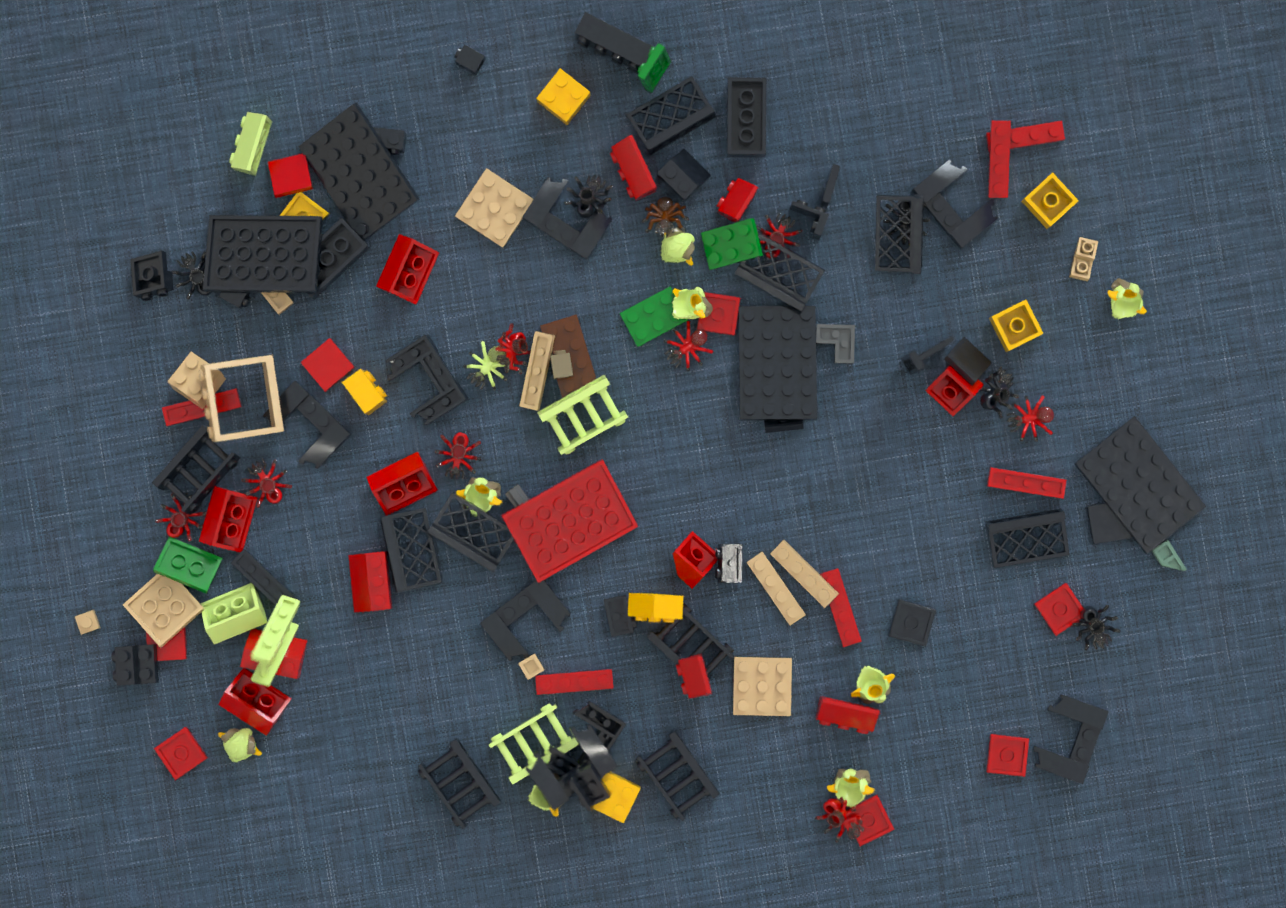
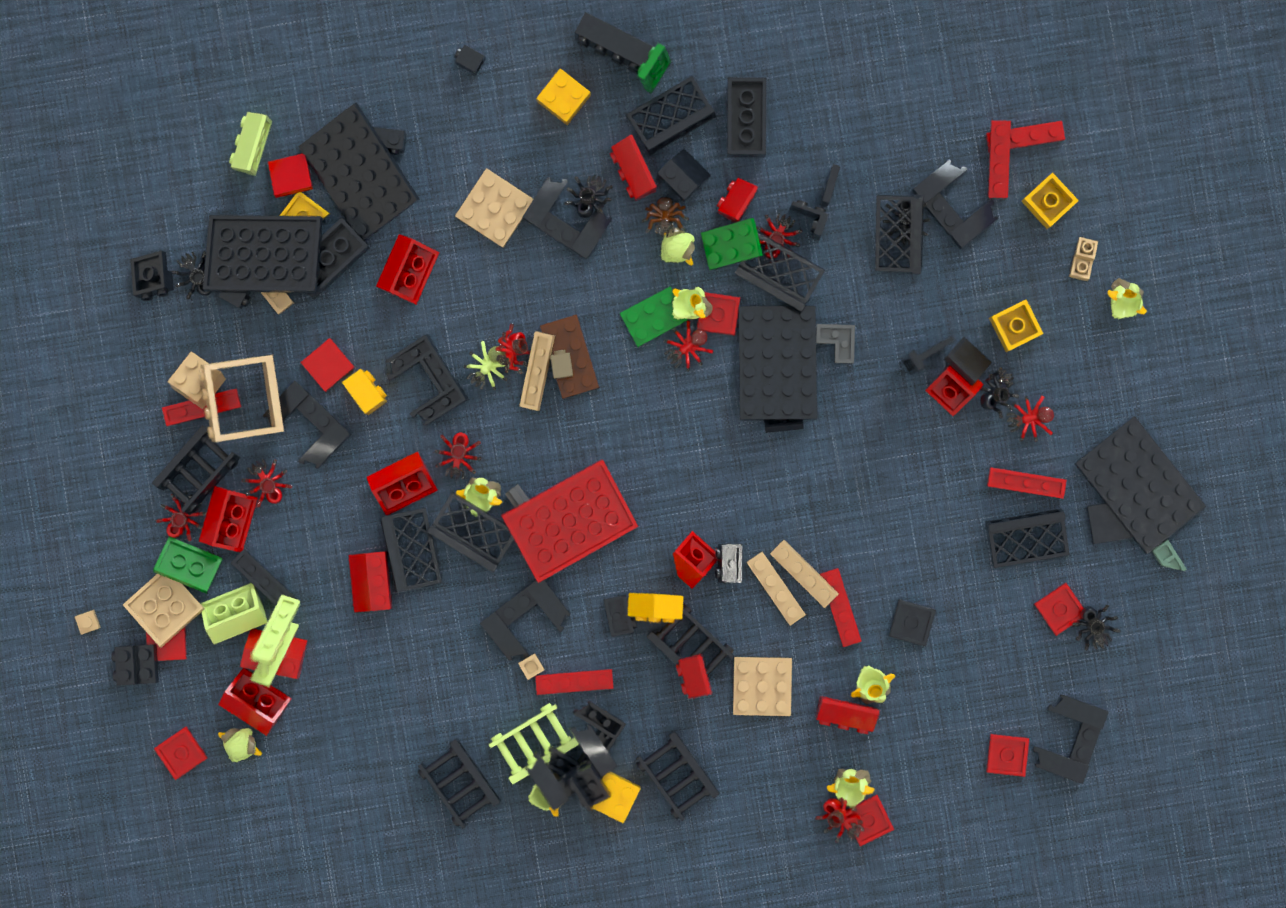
(583, 396): yellowish green fence -> none

